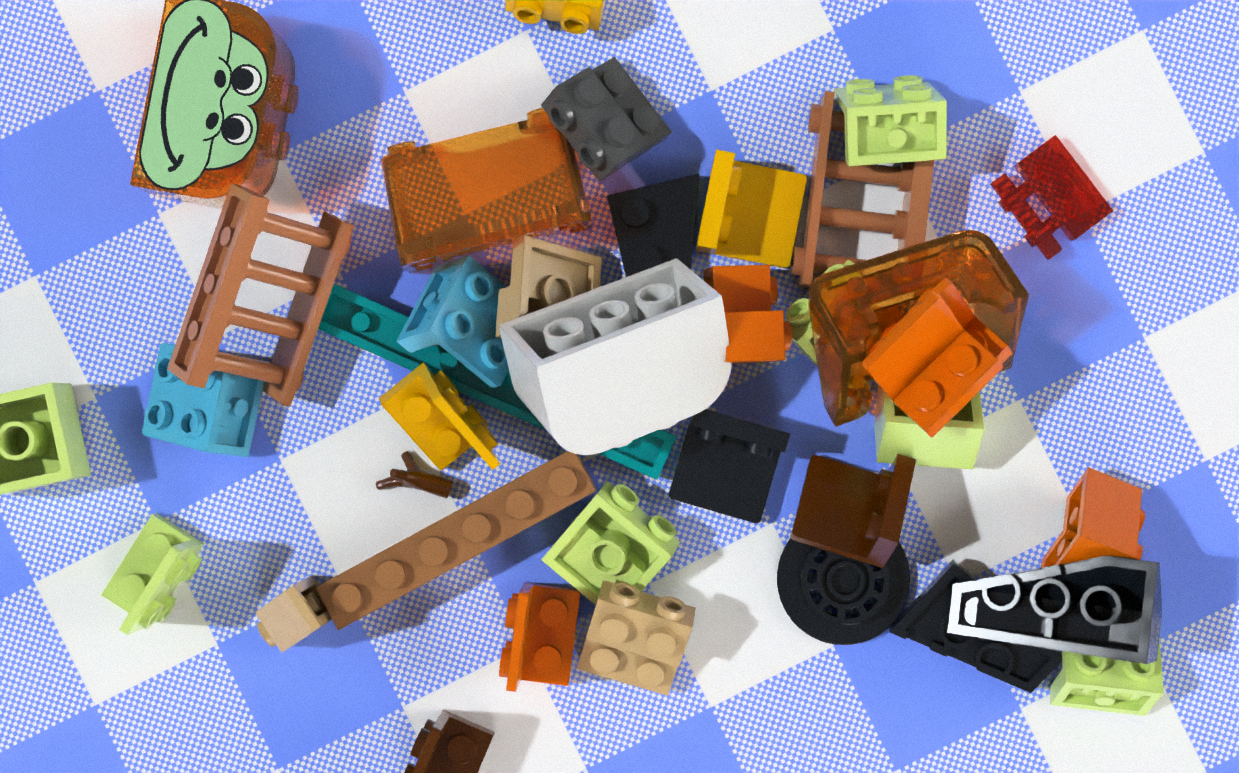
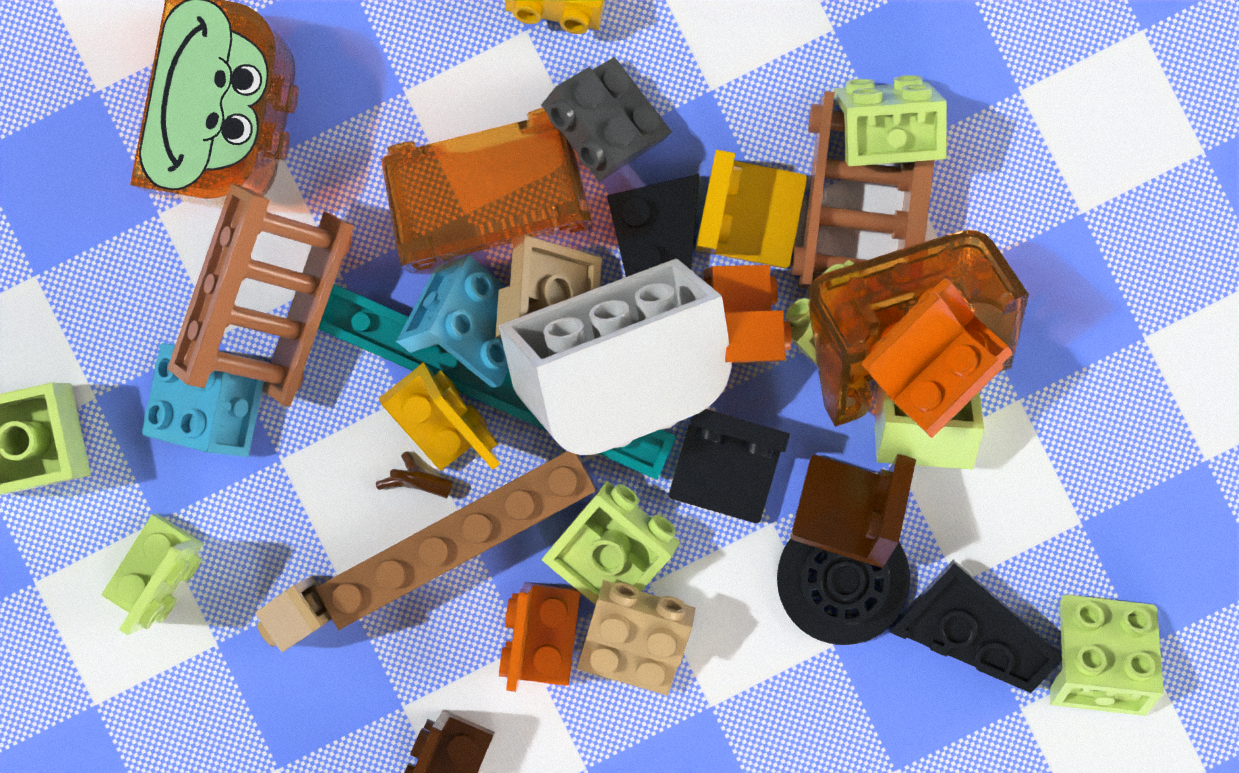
(1062, 190): clear red plate -> none
(1078, 607): black wedge -> none
(1099, 521): orange brick -> none

